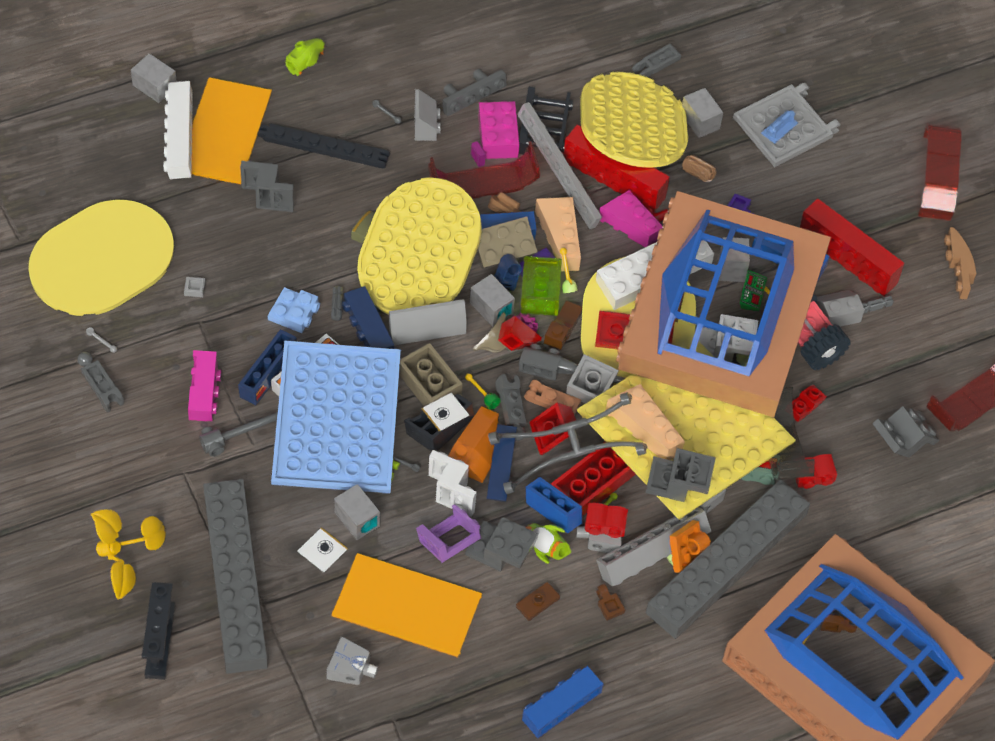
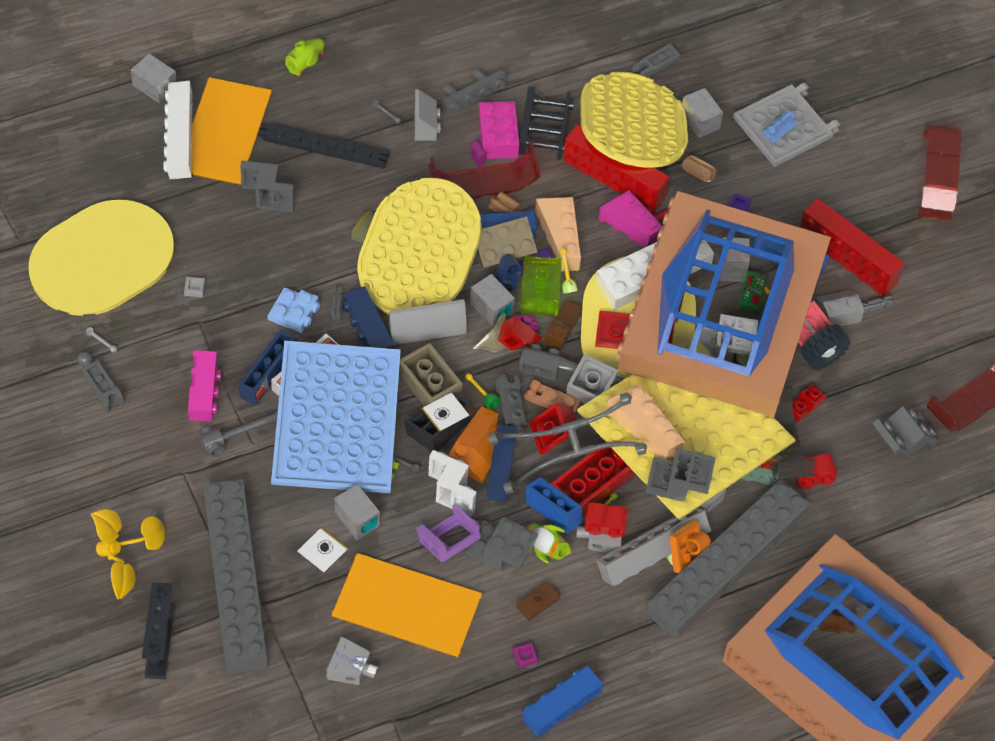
(525, 655): none -> magenta tile
(559, 165): light grey plate -> none
(609, 604): reddish brown plate -> none
(960, 259): medium nougat slope -> none

